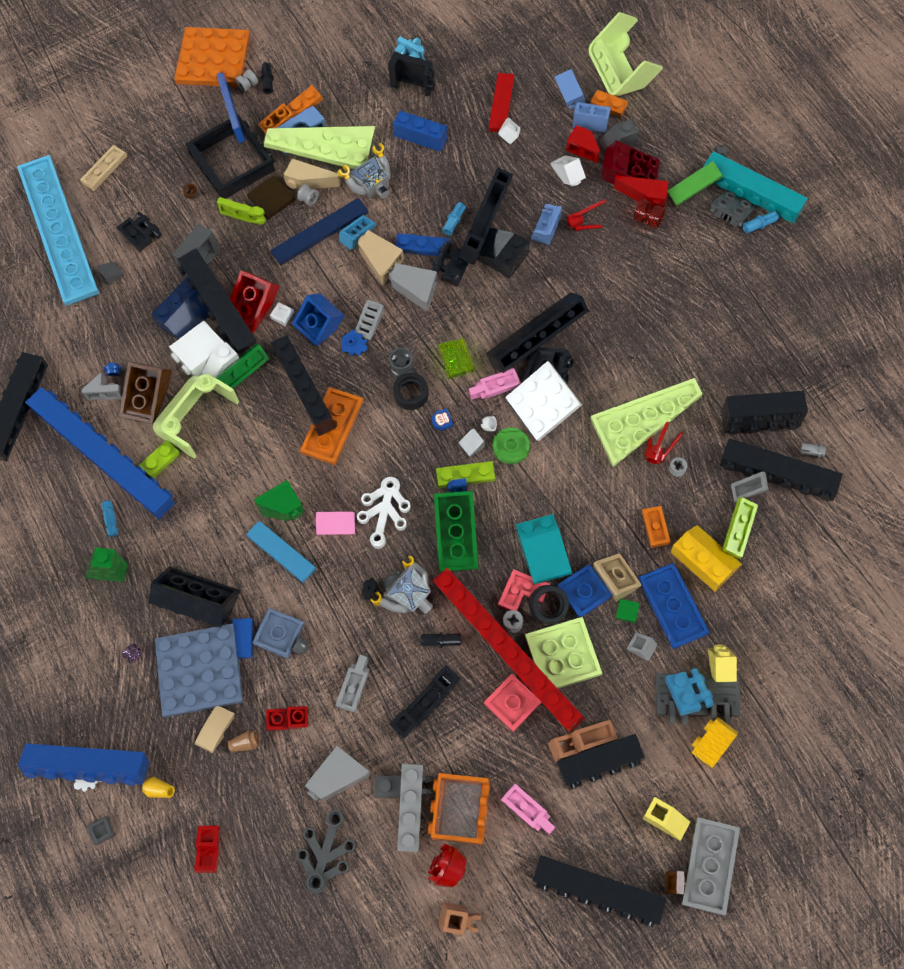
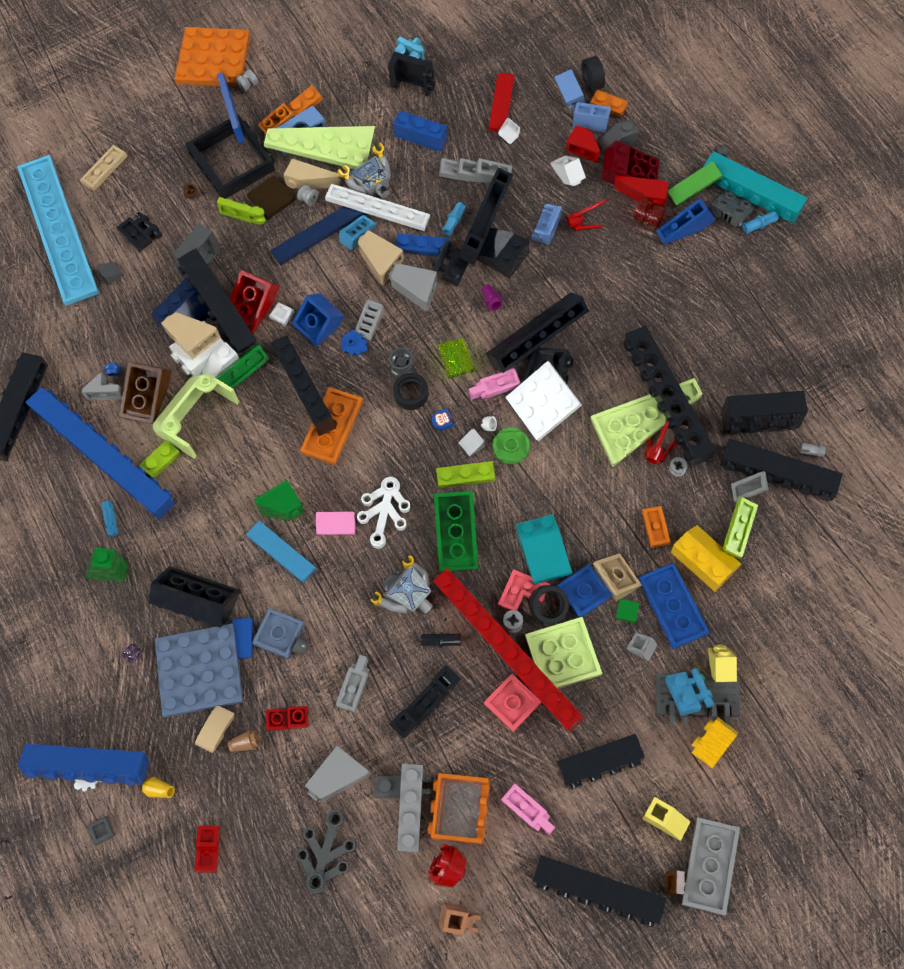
(190, 333): none -> tan slope
(267, 78): black axle -> none
(370, 588): black plant -> none
(377, 207): none -> white tile
(457, 485): blue tile -> none
(469, 170): none -> light grey slope
(492, 298): none -> magenta cone
(582, 740): nougat slope -> none
(593, 73): none -> black tyre
(611, 62): yellowish green windscreen -> none
(688, 222): none -> blue slope
(693, 453): none -> black brick

